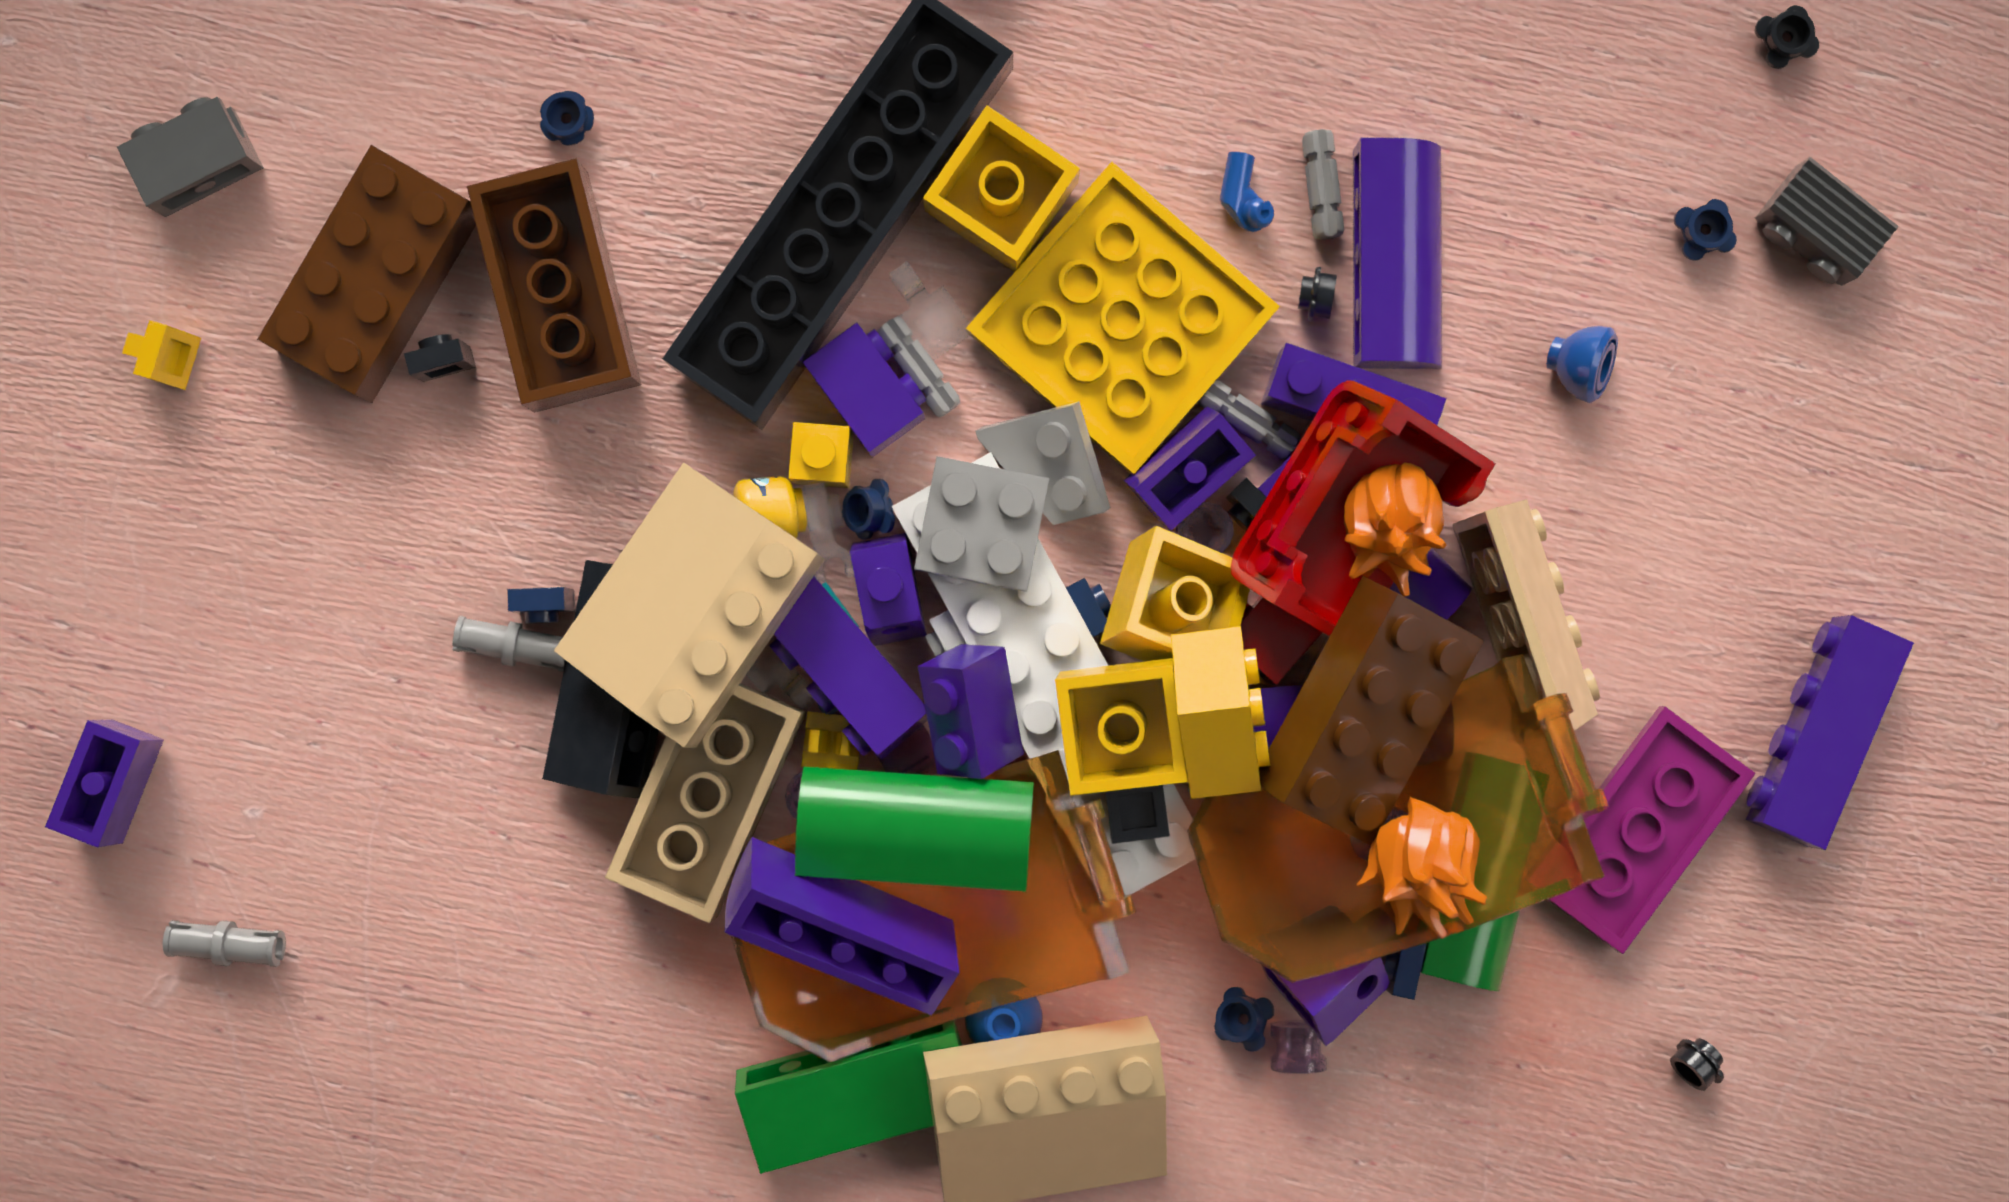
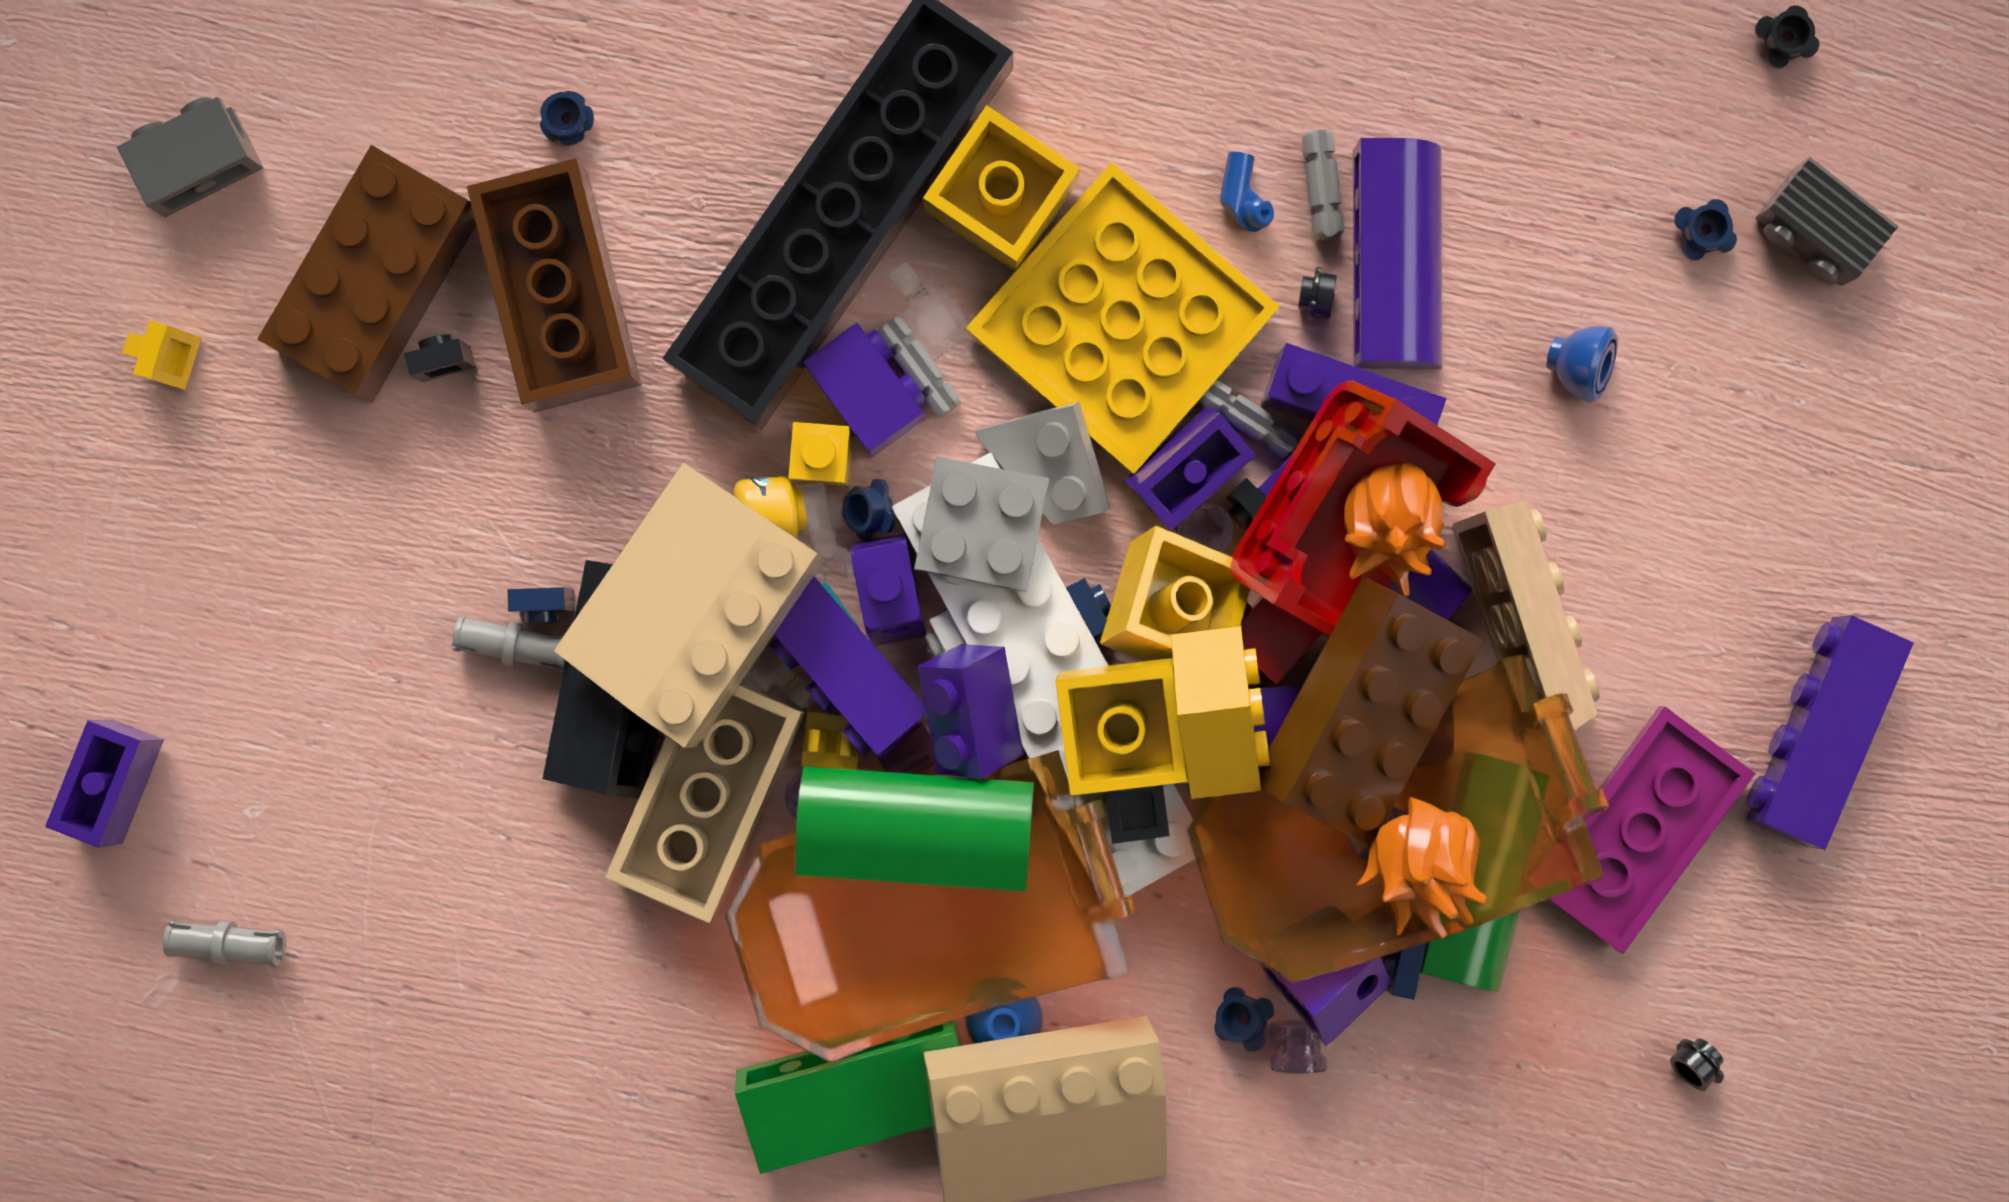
(842, 928): dark purple brick -> none

